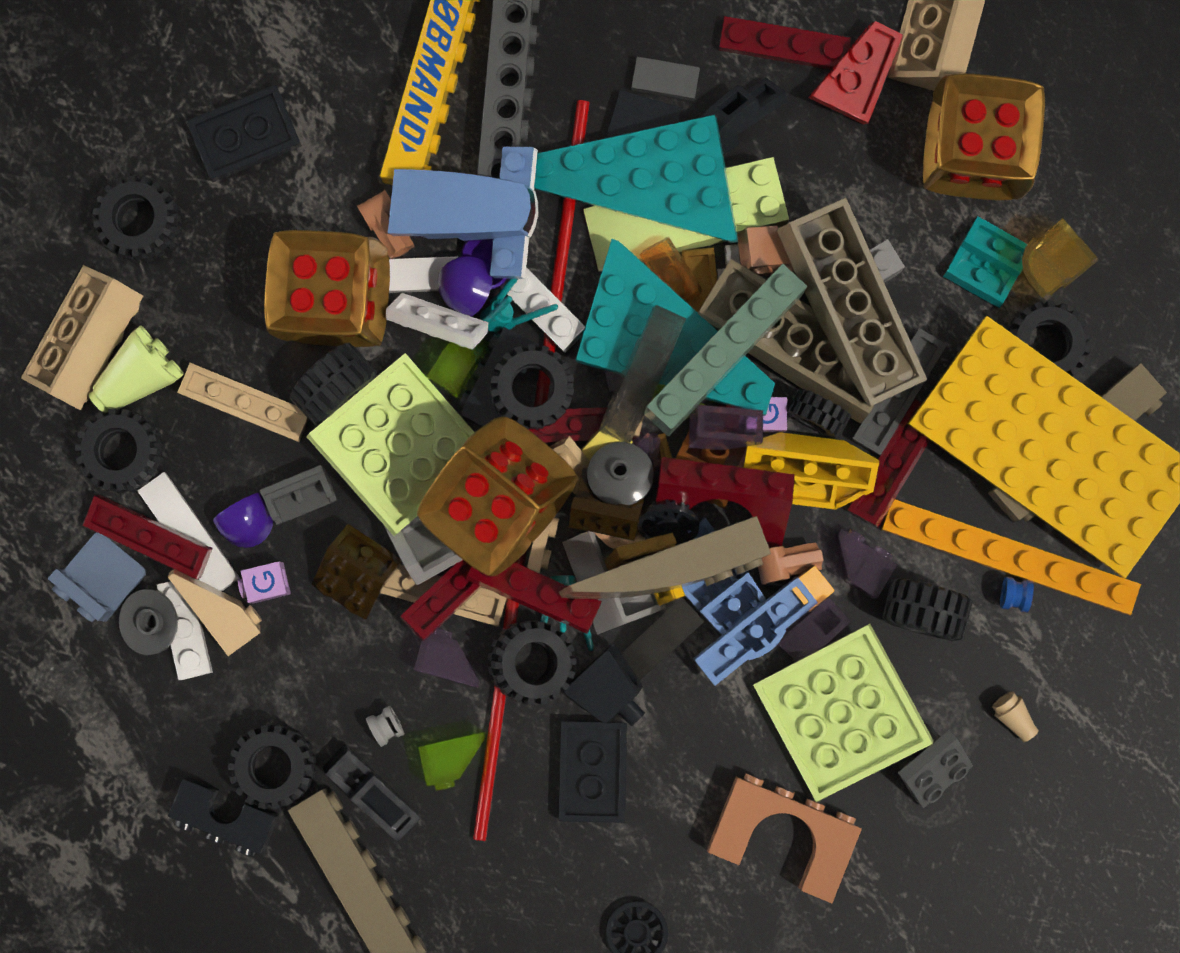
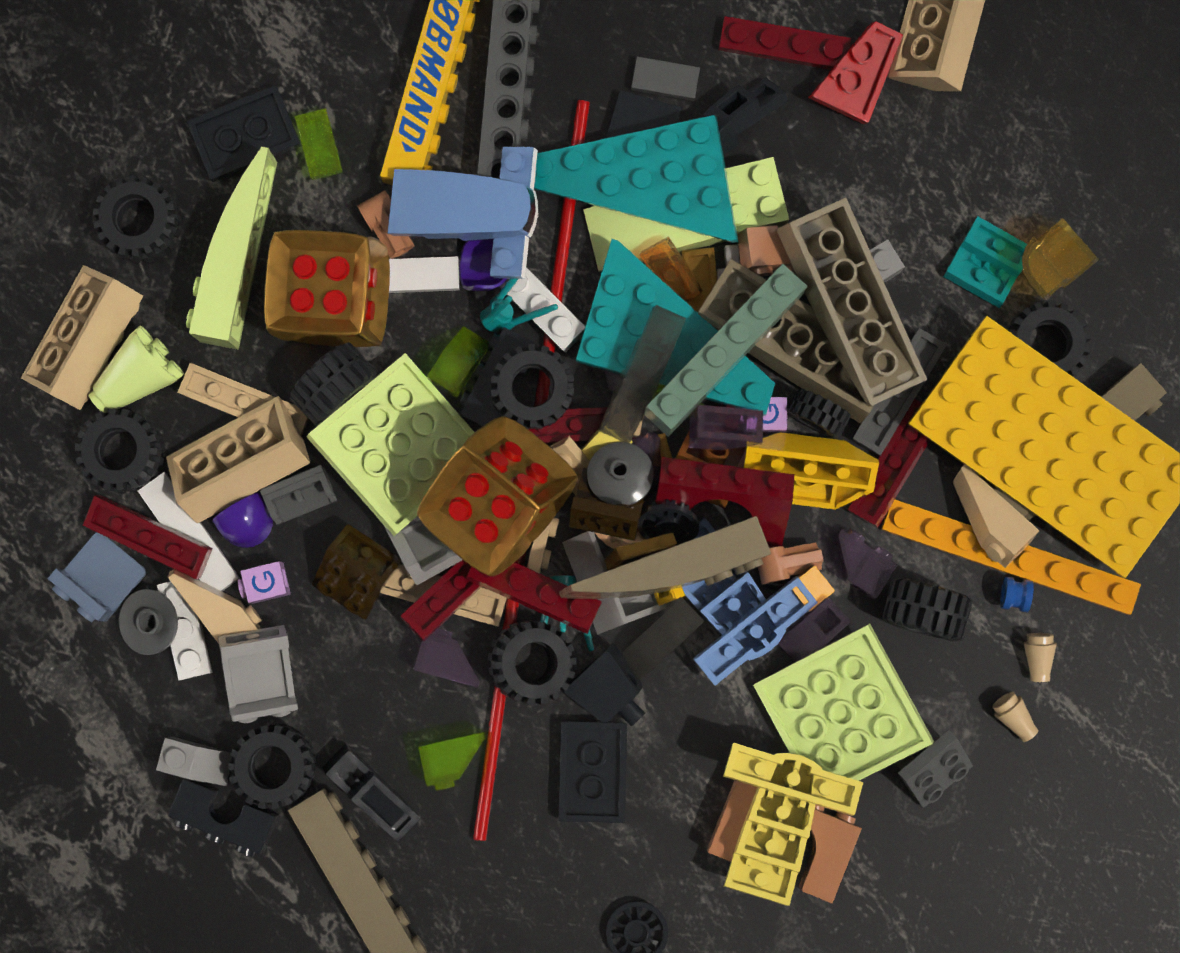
(194, 761): none -> light grey slope
(232, 258): none -> yellowish green slope
(236, 460): none -> tan slope
(257, 674): none -> light grey panel
(318, 144): none -> clear neon green plate
(382, 728): light grey wheel -> none
(437, 321): white plate -> none
(465, 284): dark purple helmet -> none
(780, 818): none -> light yellow slope
(984, 137): pearl gold piece -> none
(995, 522): none -> tan slope
(1040, 654): none -> tan cone

